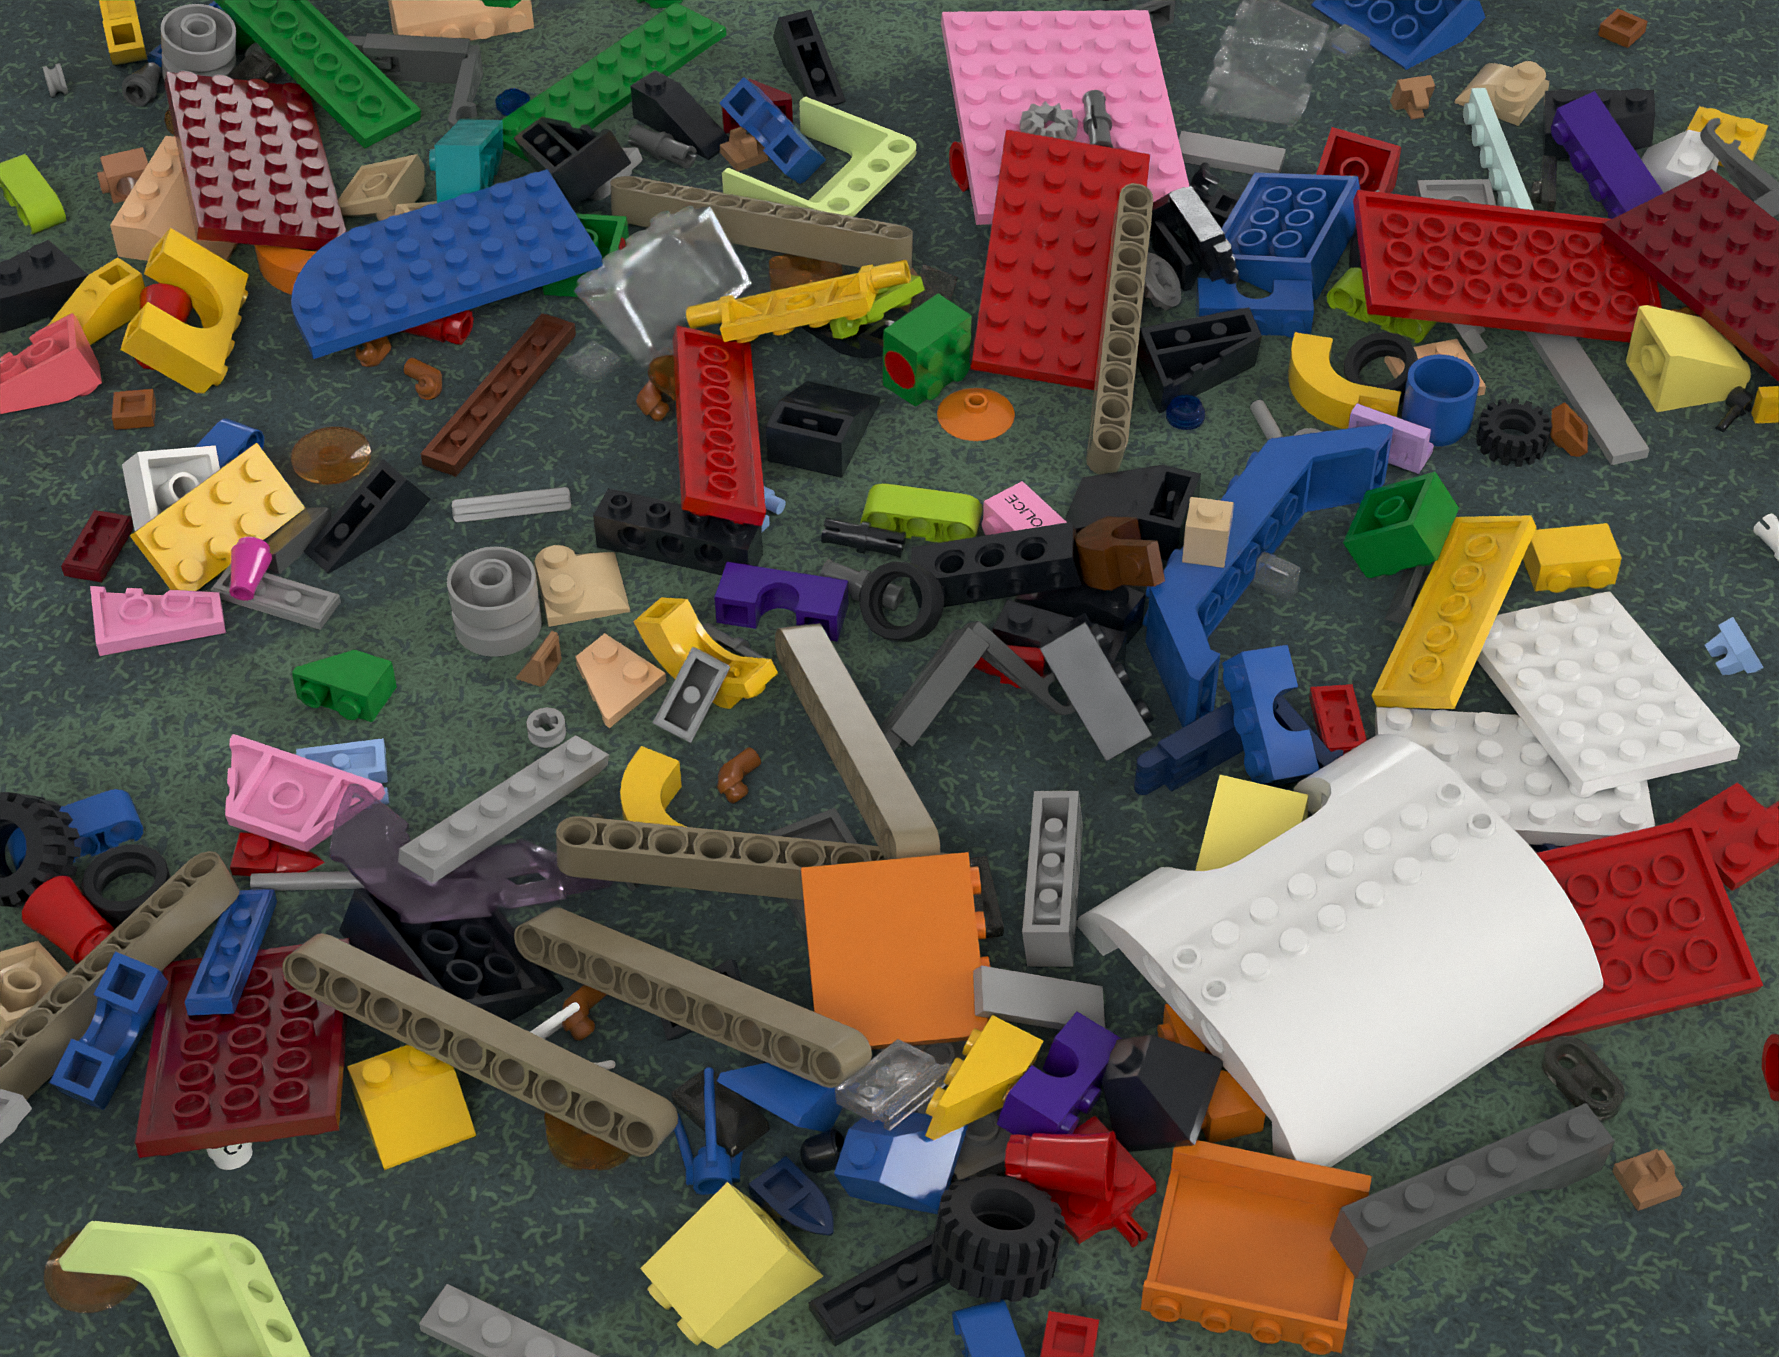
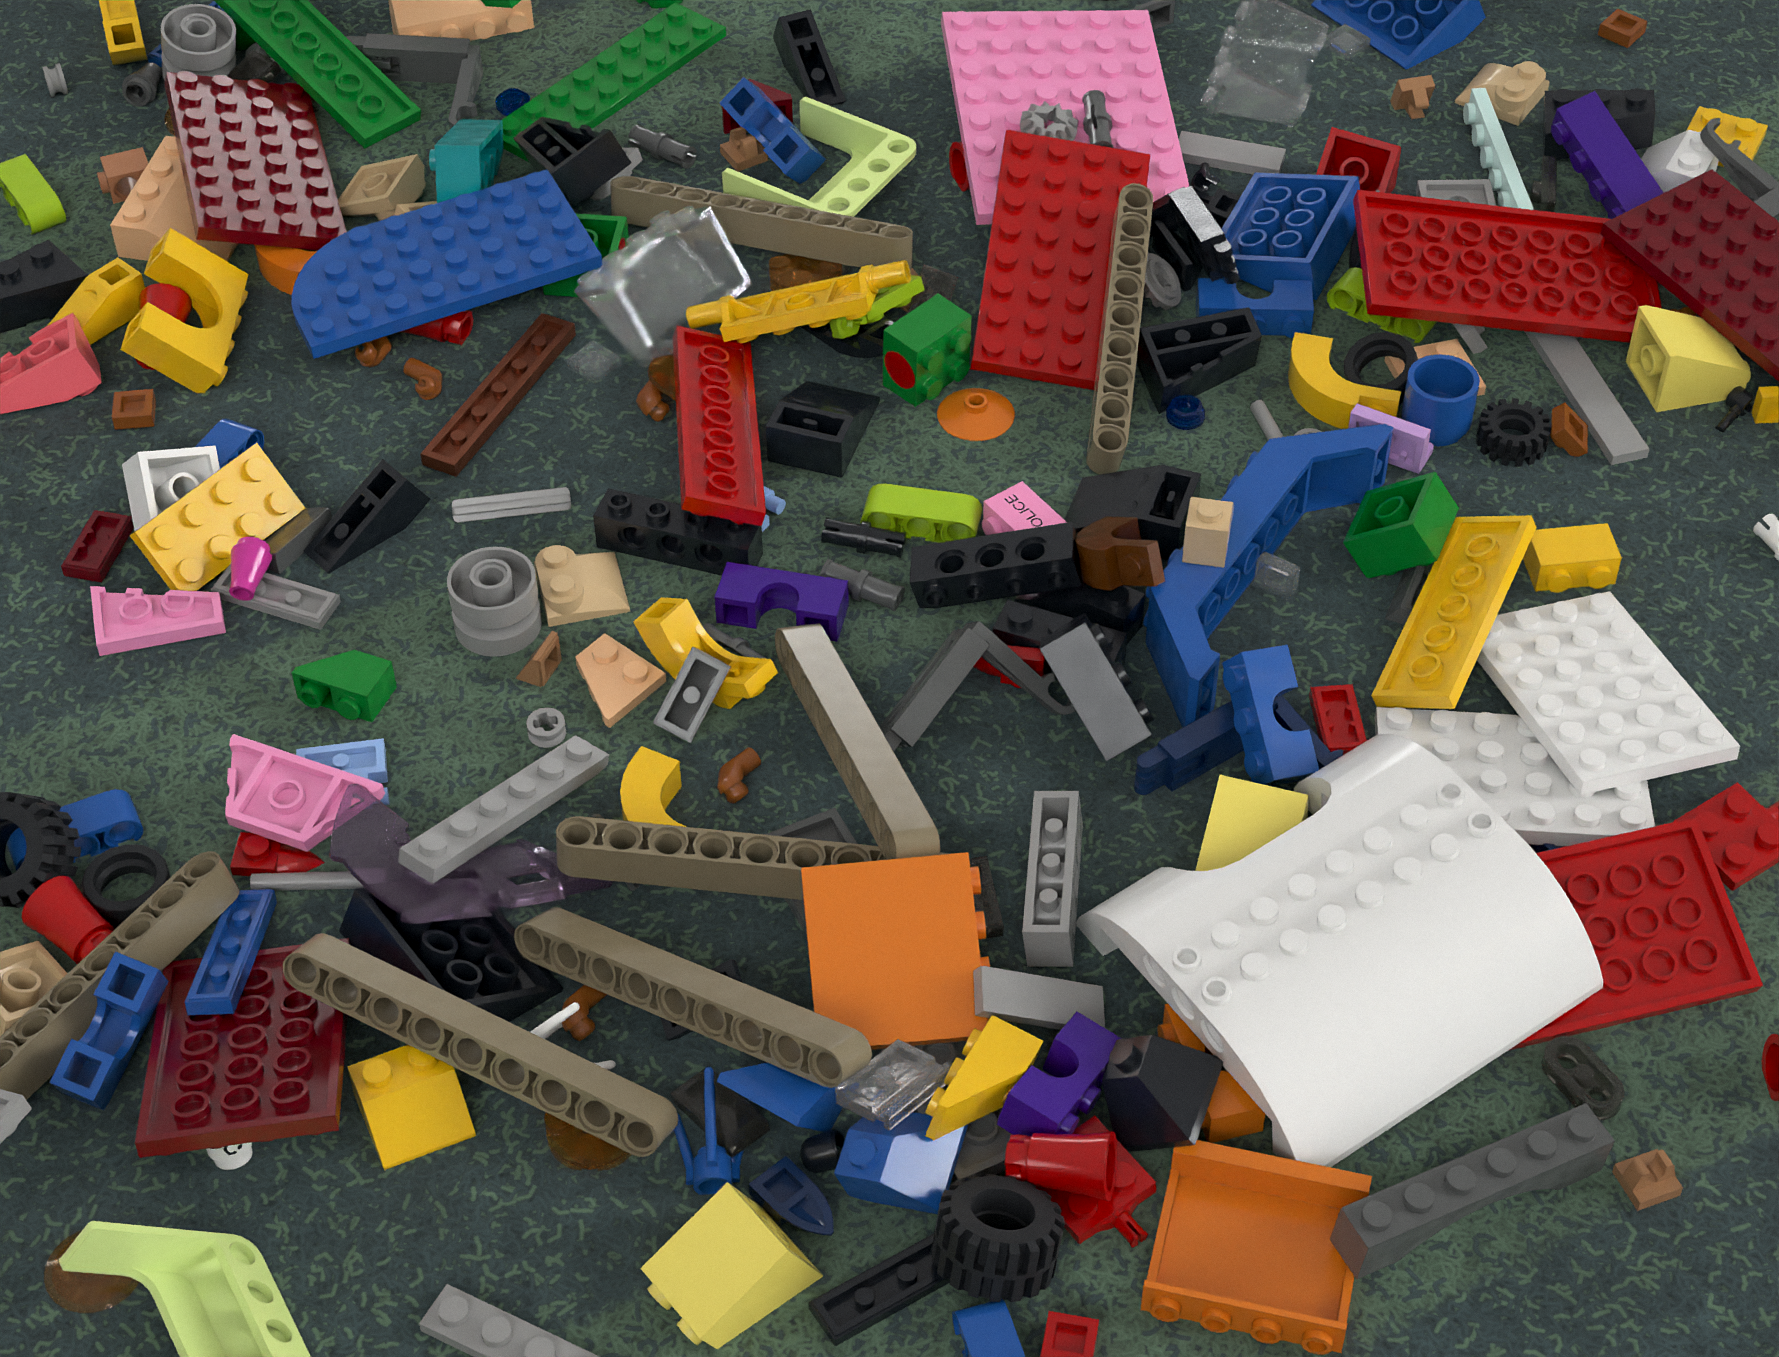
(331, 455): clear orange dish -> none
(671, 109): black slope -> none
(873, 592): black tyre -> none
(1738, 650): light blue tile -> none

